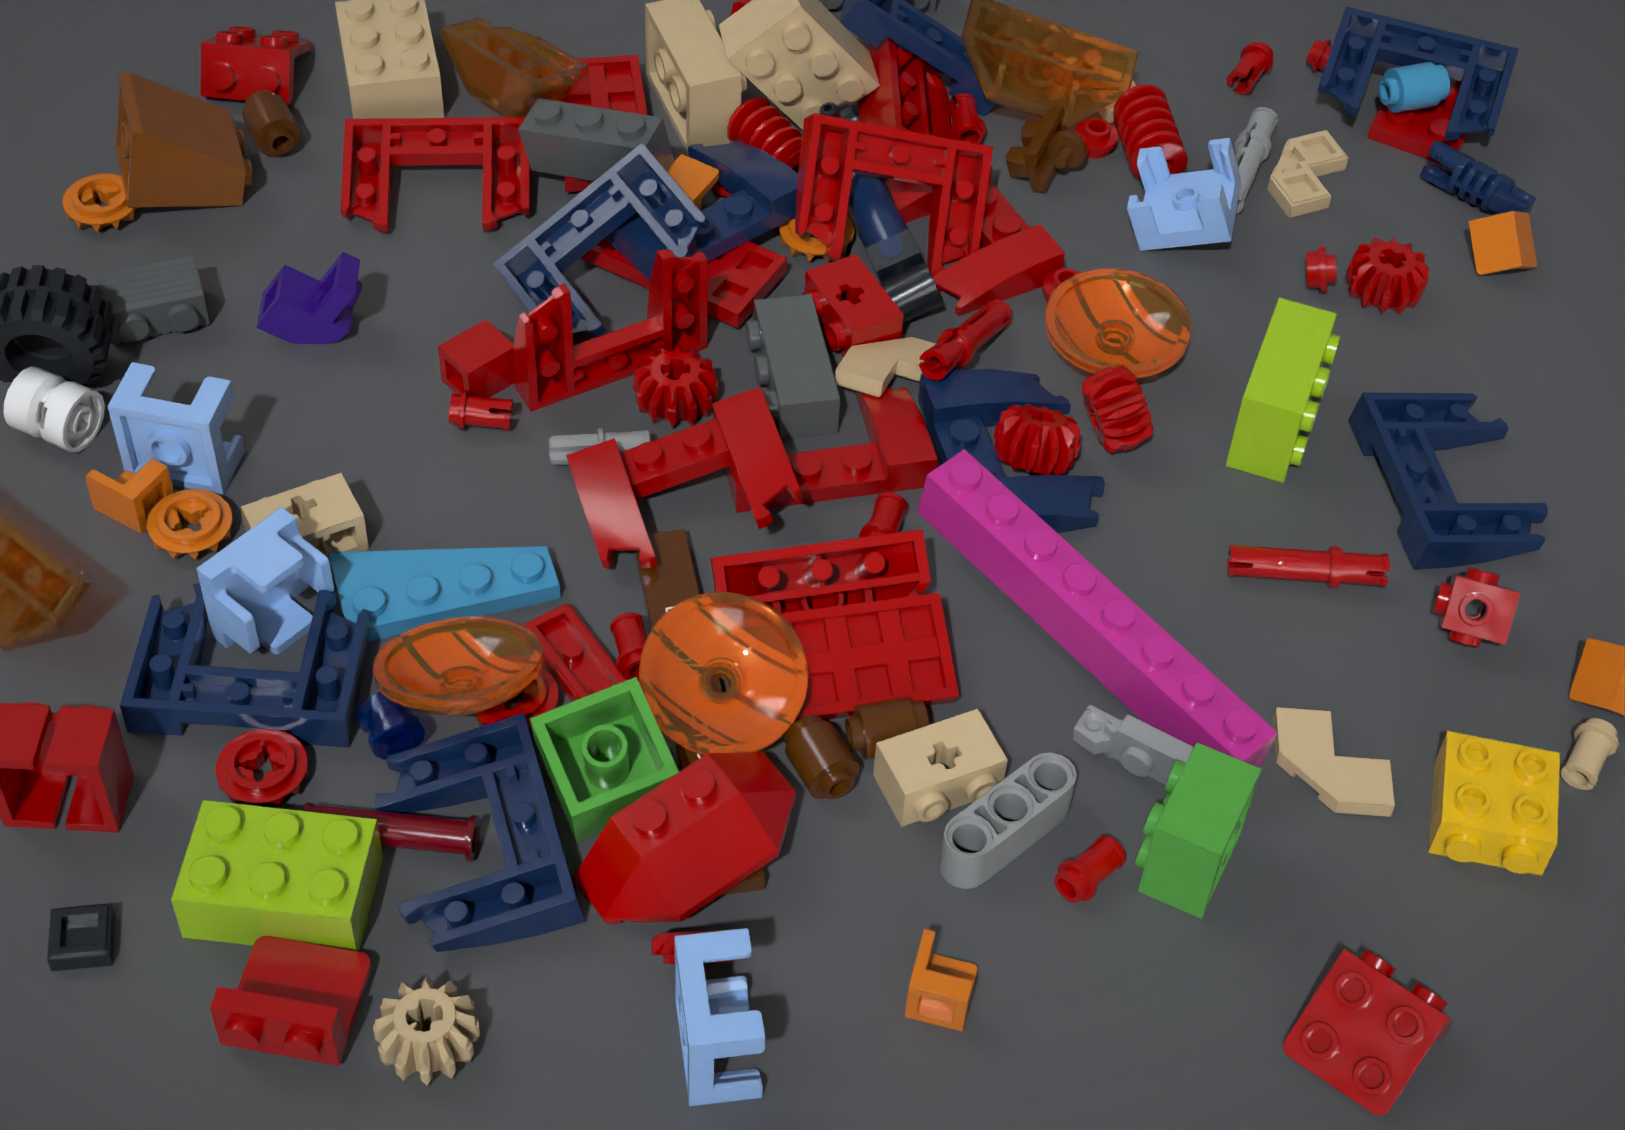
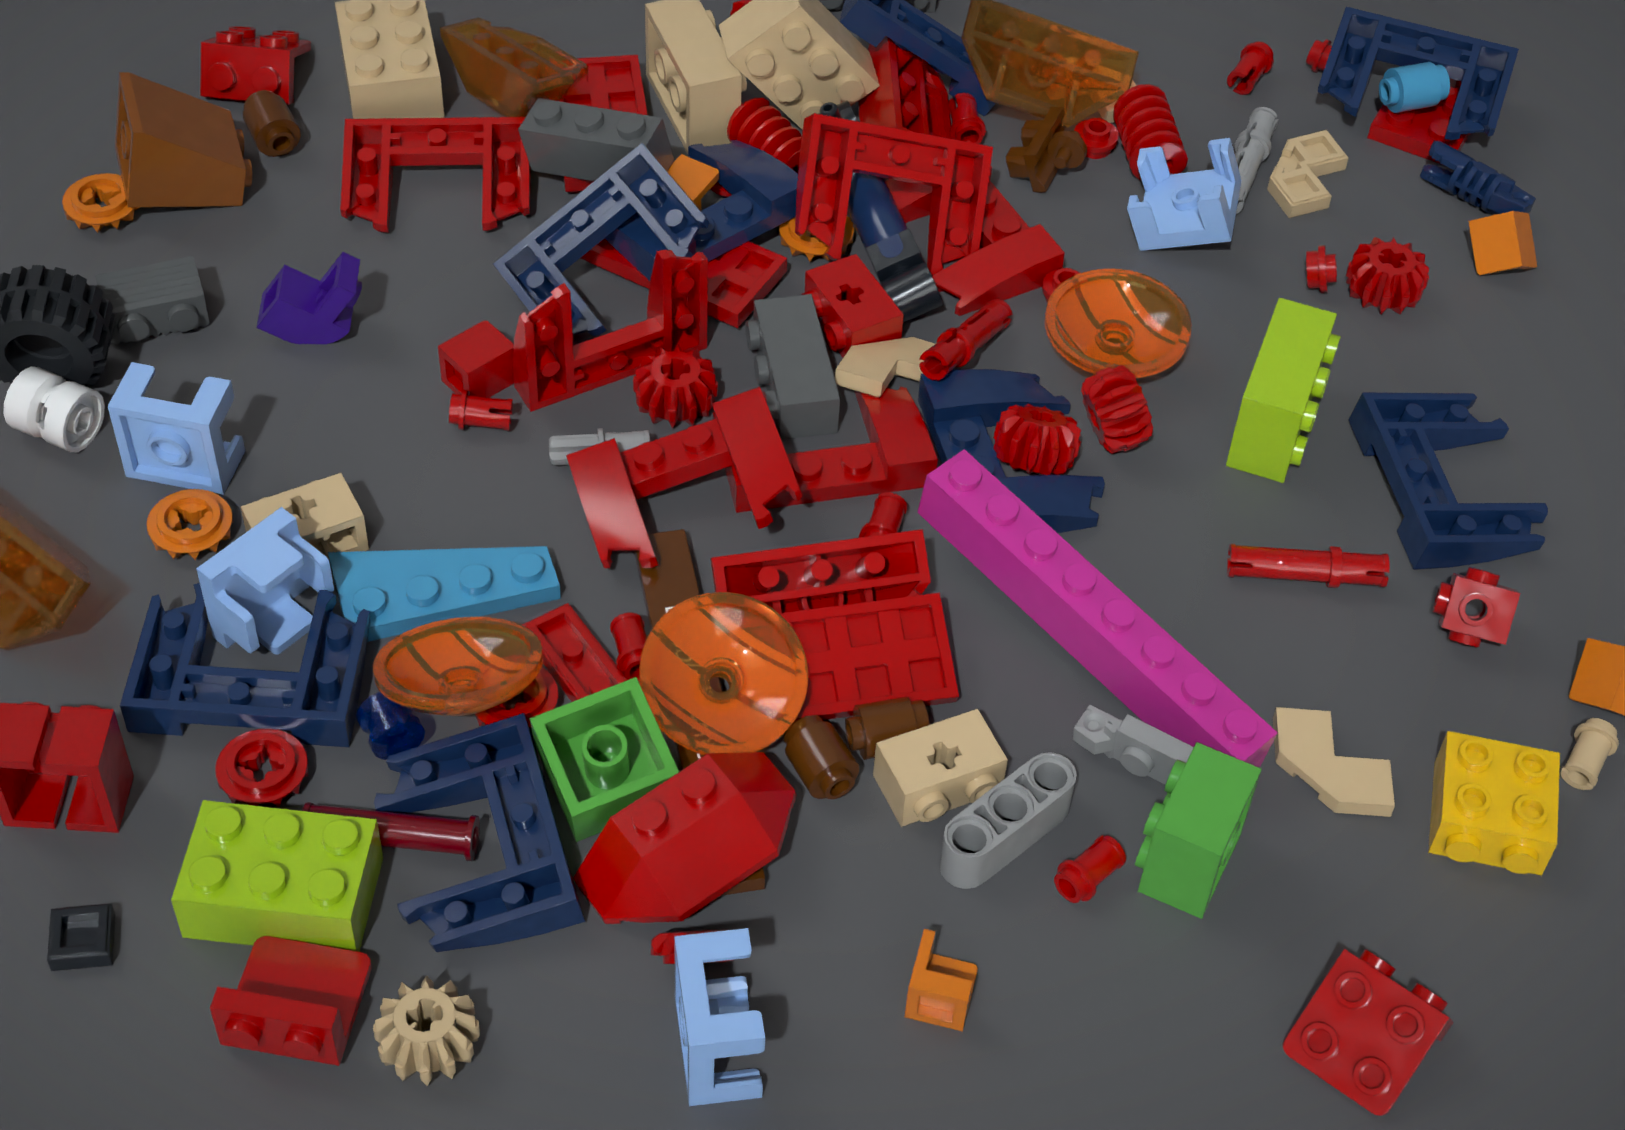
(131, 494): orange panel -> none

